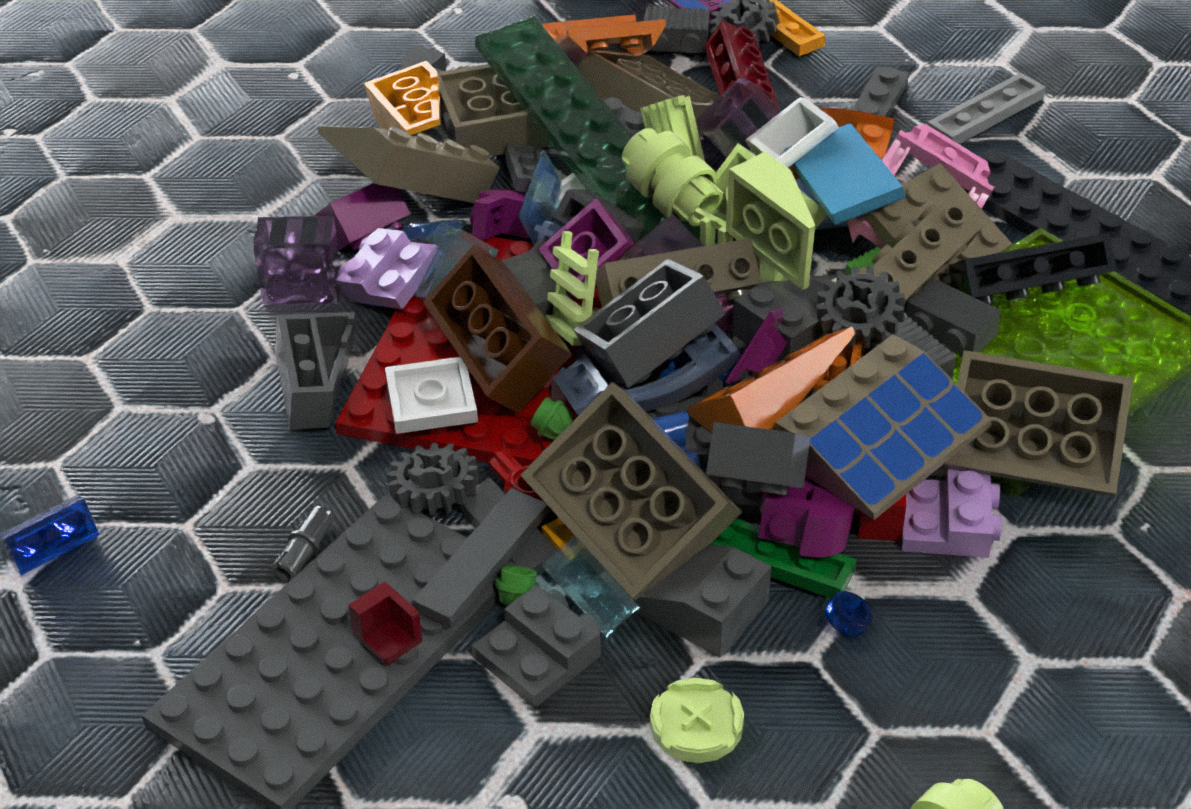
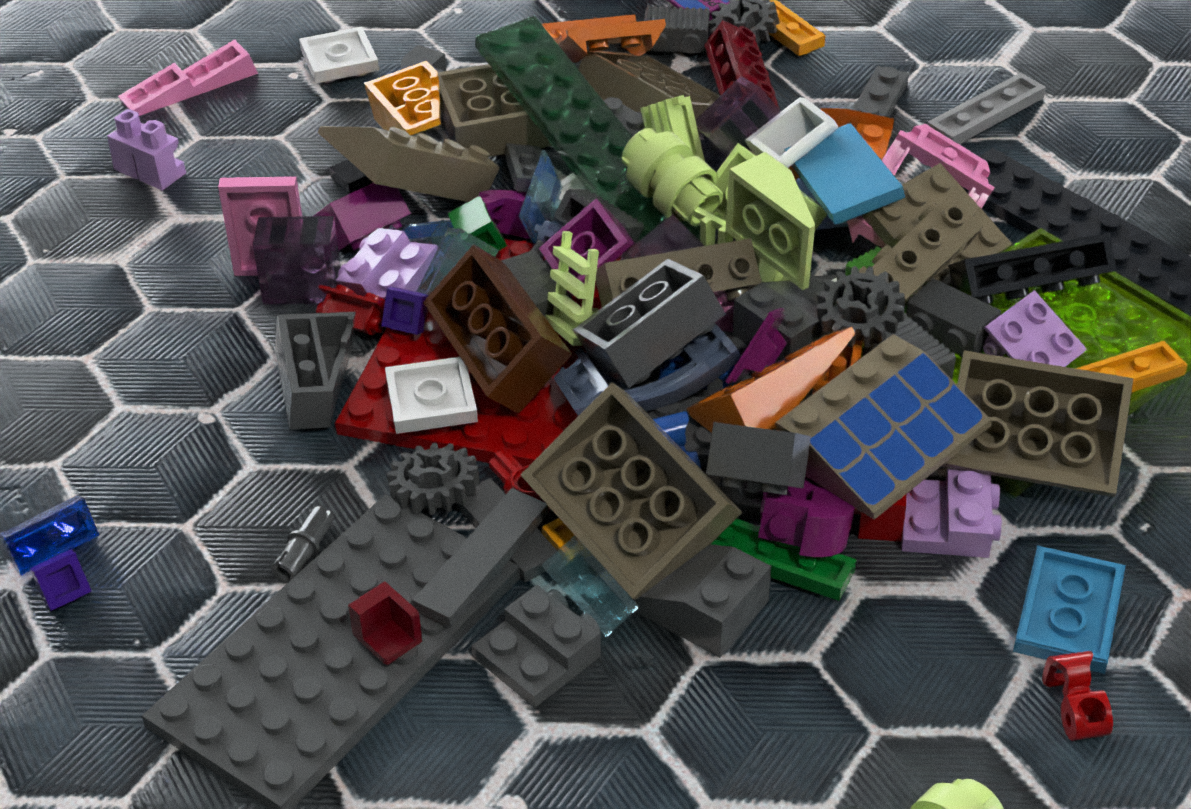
(60, 580): none -> dark purple tile
(144, 151): none -> lavender hips
(175, 85): none -> bright pink slope
(246, 200): none -> bright pink plate
(339, 55): none -> white plate
(349, 176): none -> black tile
(368, 308): none -> red hinge
(404, 310): none -> dark purple tile
(475, 220): none -> green panel
(514, 583): bright green plate -> none
(551, 418): bright green plate -> none
(696, 720): yellowish green tile -> none
(848, 613): clear blue tile -> none
(1032, 334): none -> lavender hinge
(1070, 606): none -> dark azure tile
(1082, 710): none -> red leg
(1145, 365): none -> light orange tile

